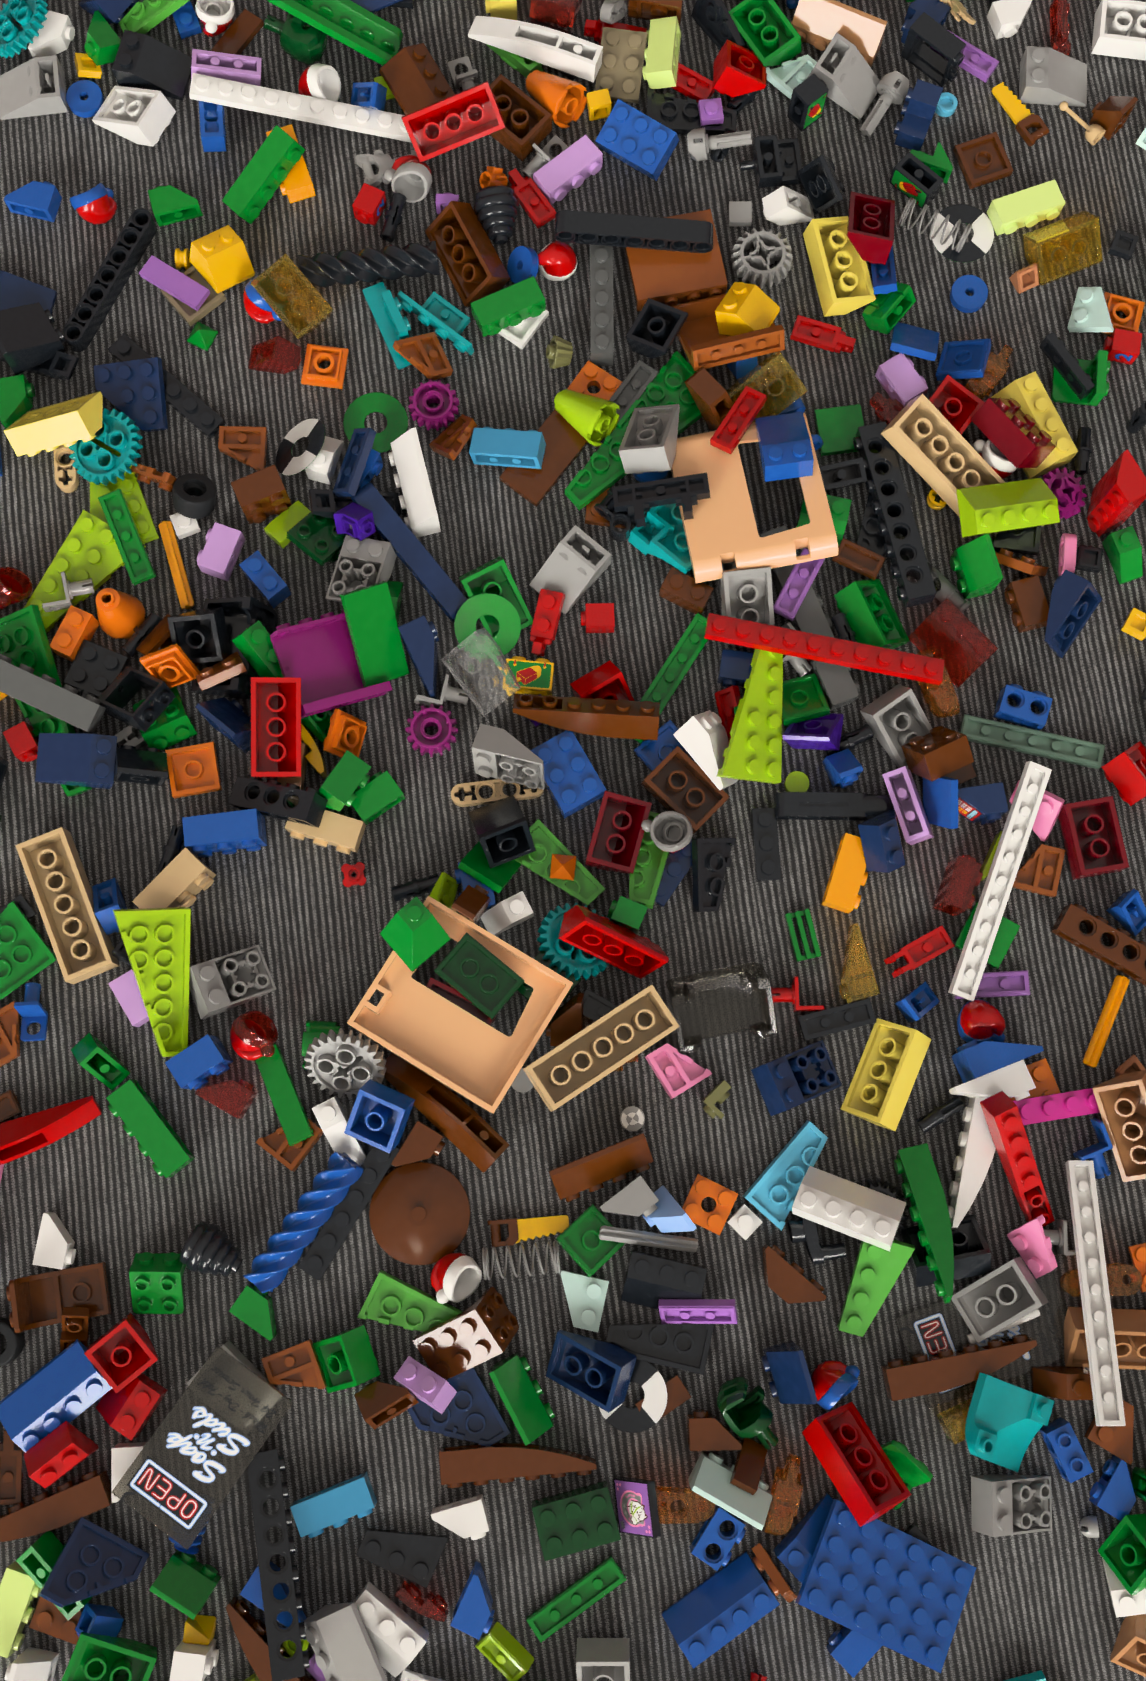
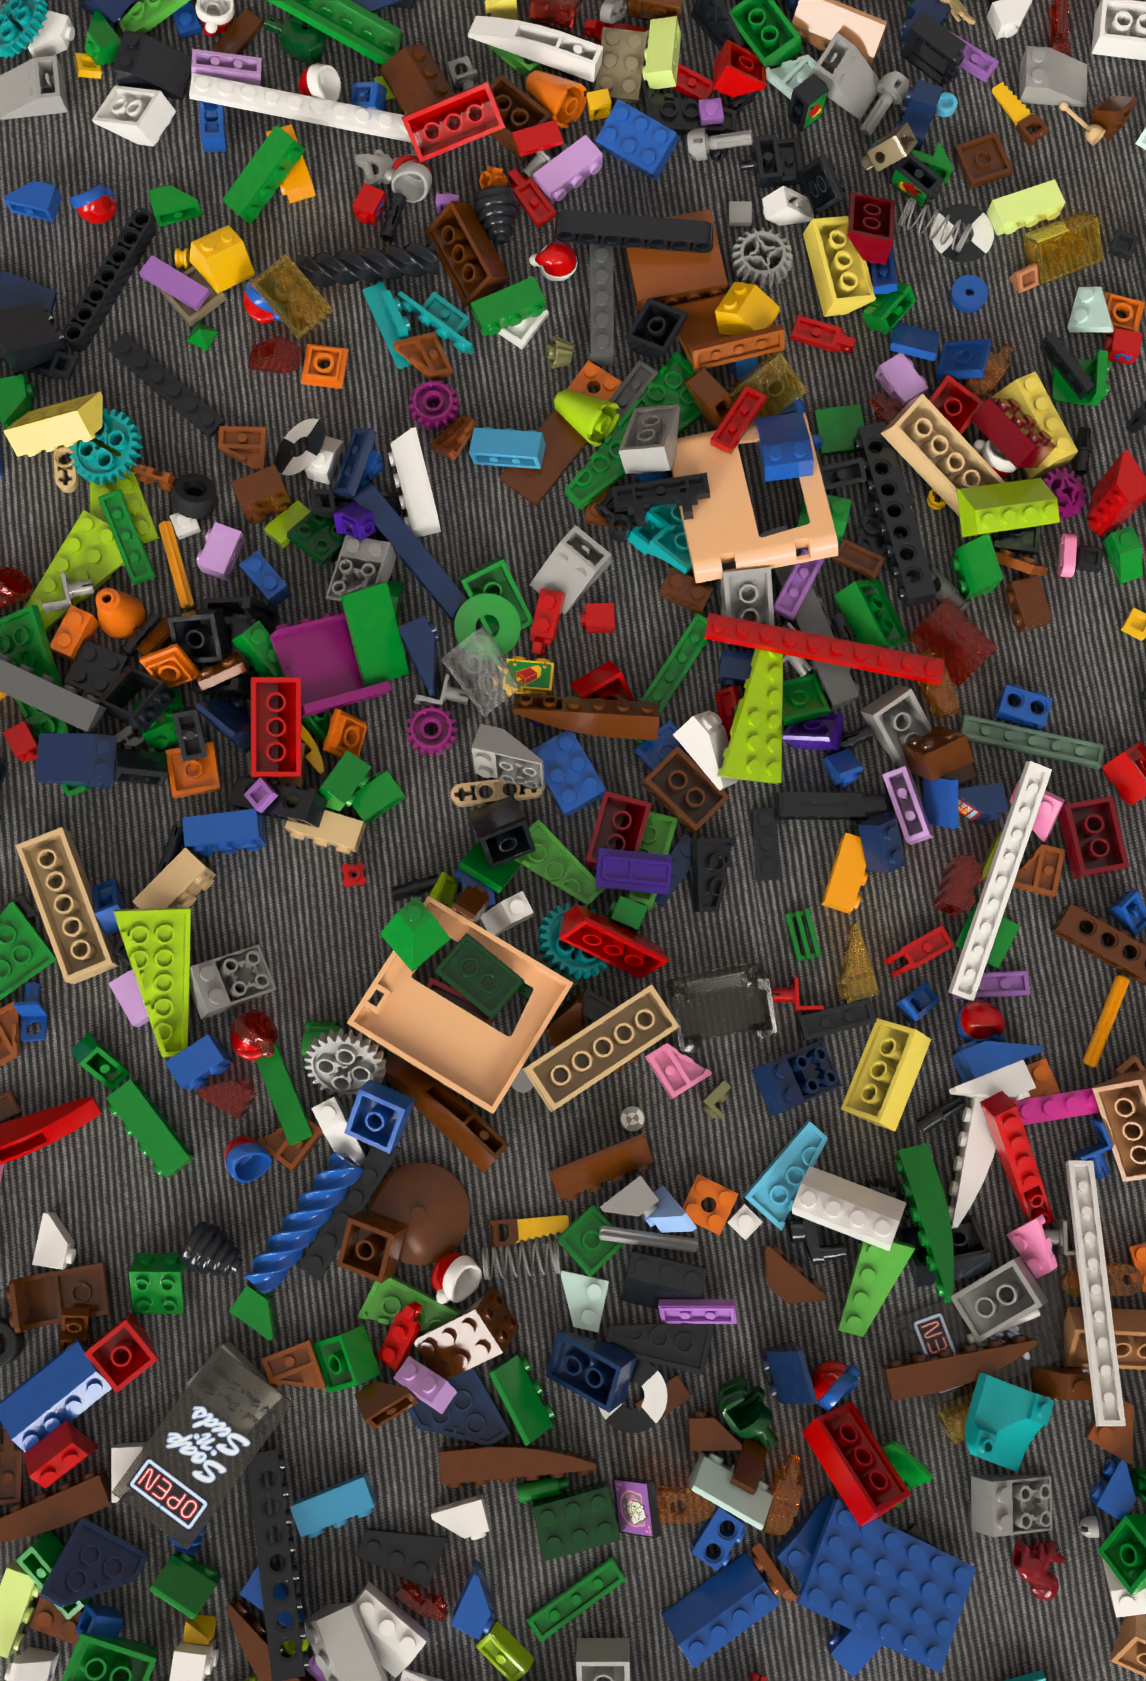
(80, 90): blue piece -> none
(131, 1406): red slope -> none
(135, 390): dark blue plate -> none
(190, 733): none -> black brick
(246, 1159): none -> blue piece
(261, 795): none -> medium lavender plate
(371, 1246): none -> reddish brown brick
(377, 402): green sticker -> none
(401, 1336): none -> red hinge
(419, 1145): reddish brown slope -> none
(522, 264): blue piece -> none
(537, 138): none -> red tile
(541, 1489): none -> green cylinder
(563, 867): orange slope -> none
(633, 871): none -> dark purple piece
(669, 831): light grey piece -> none
(796, 782): lime tile -> none
(890, 148): none -> dark tan torso
(1034, 1565): none -> dark red animal
(1065, 1450): blue brick -> none
(1069, 610): dark blue slope -> none

